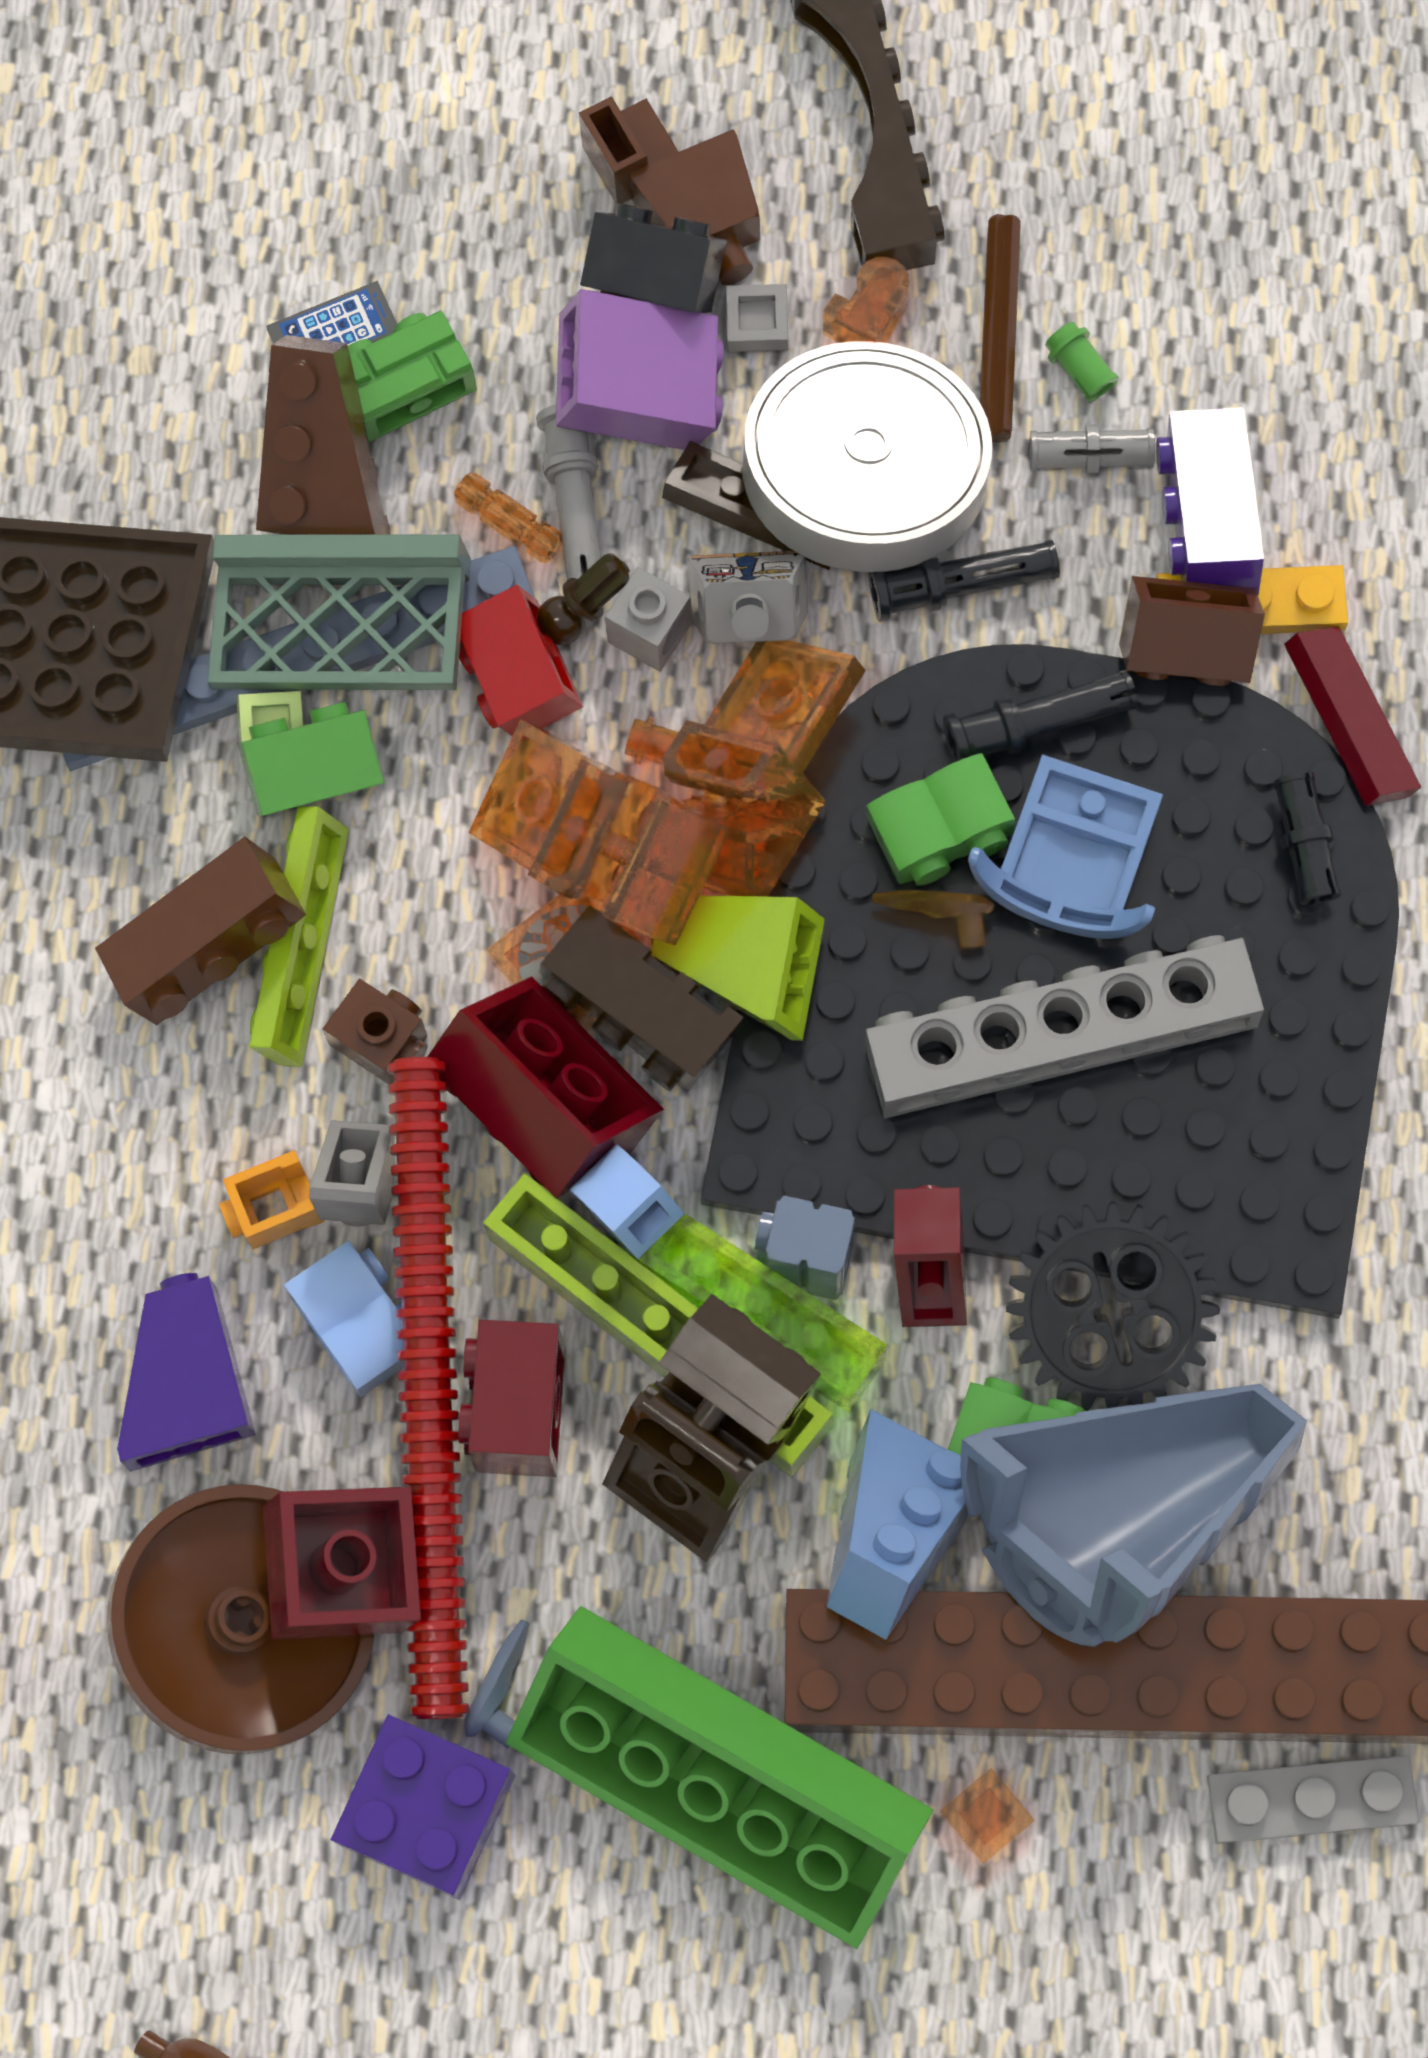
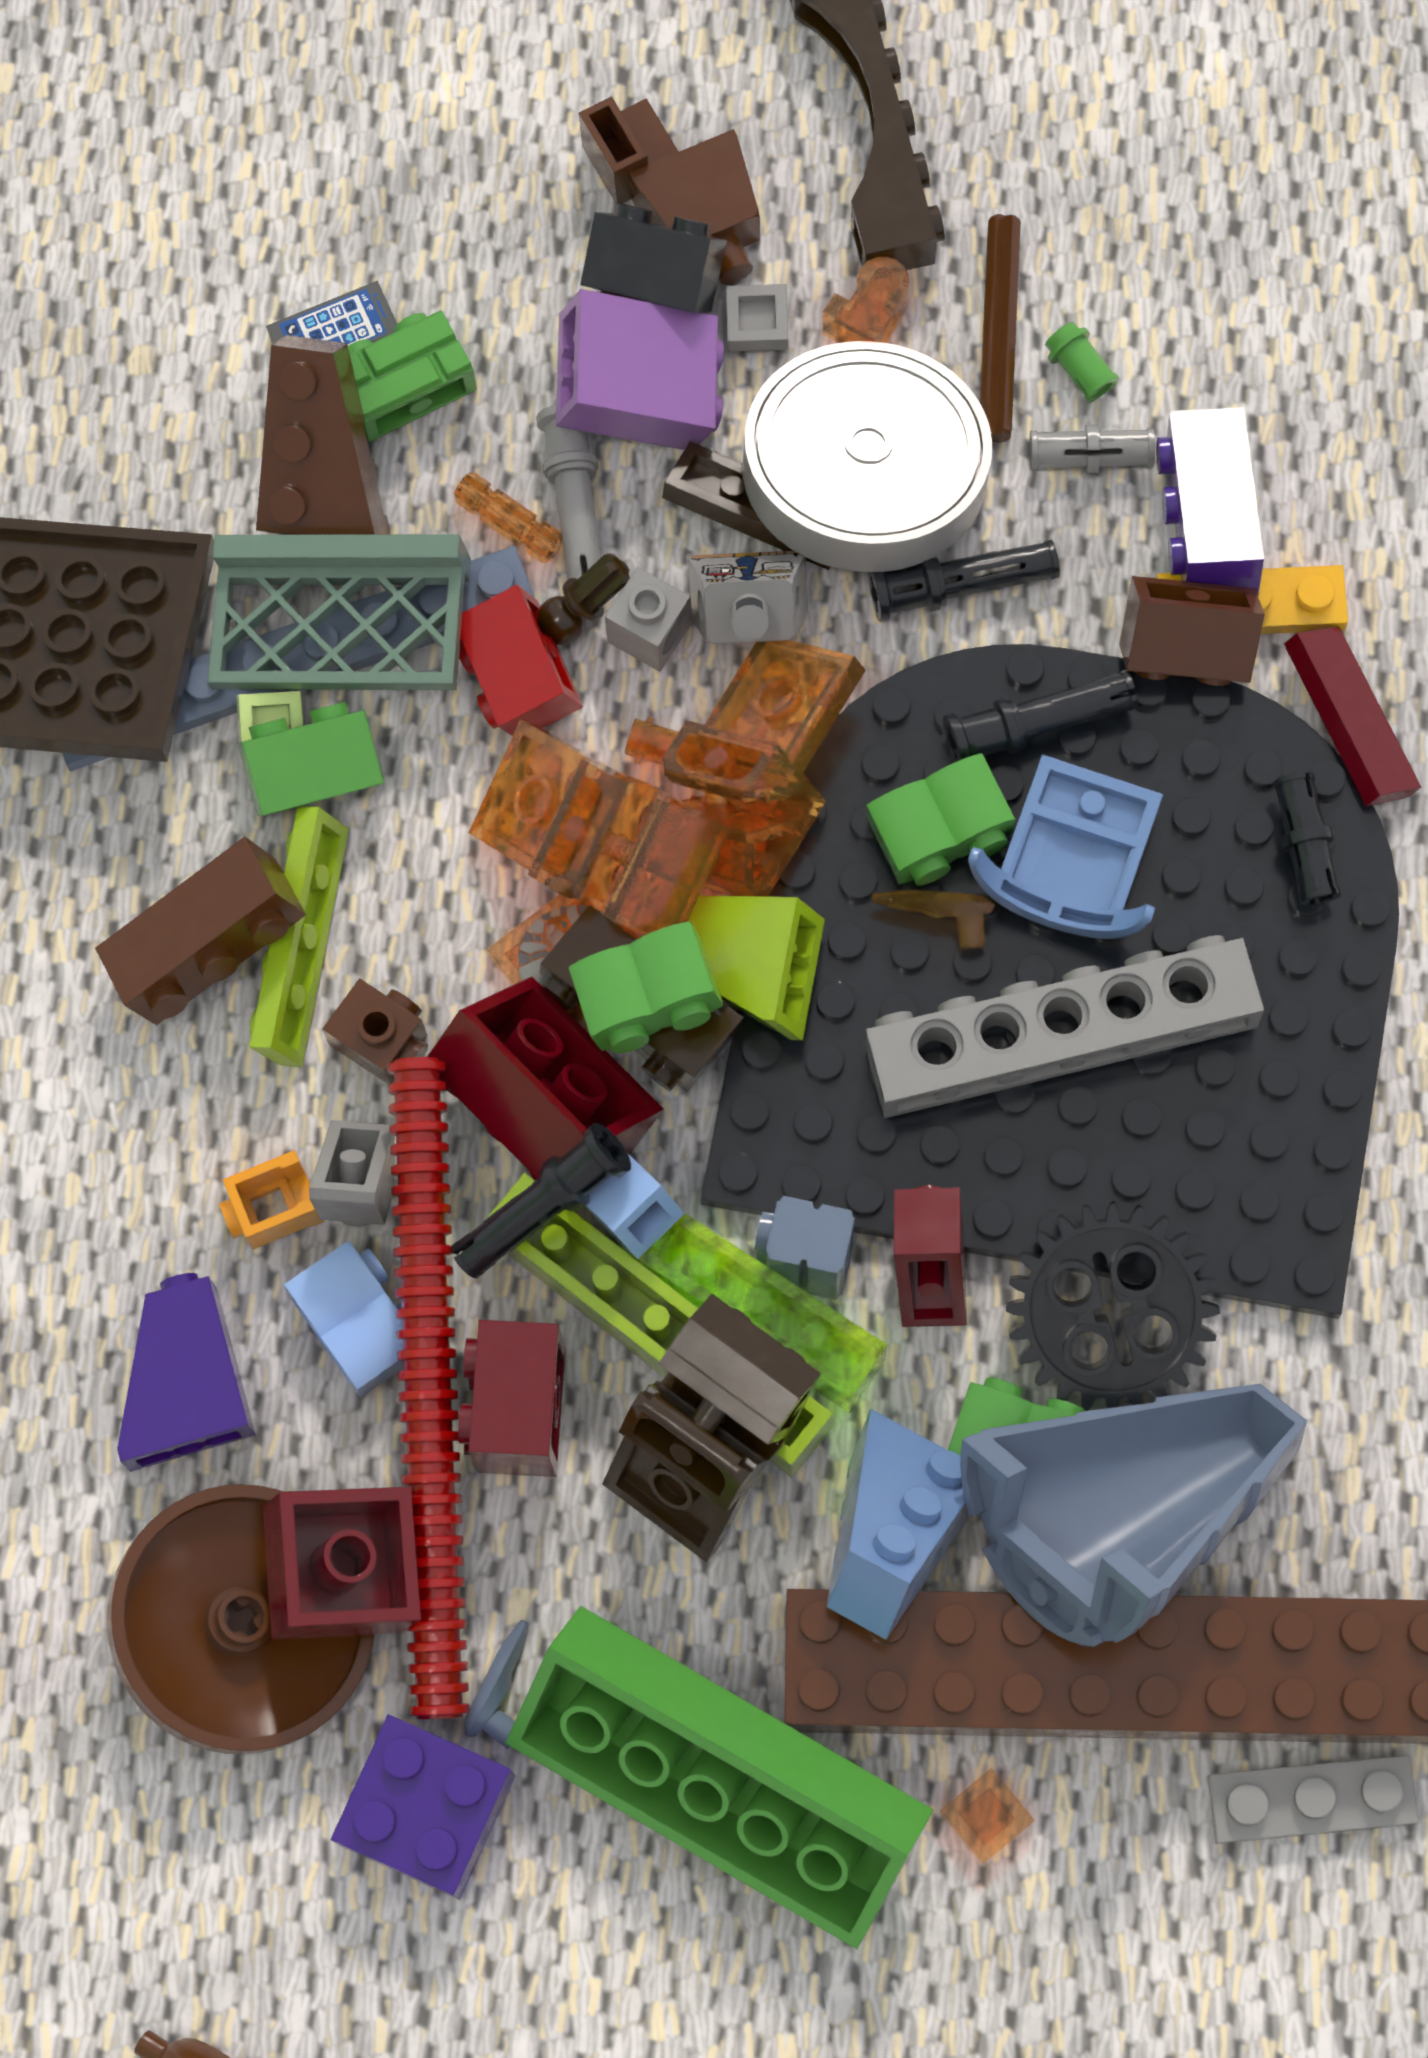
(561, 1186): none -> black pin
(646, 988): none -> bright green brick

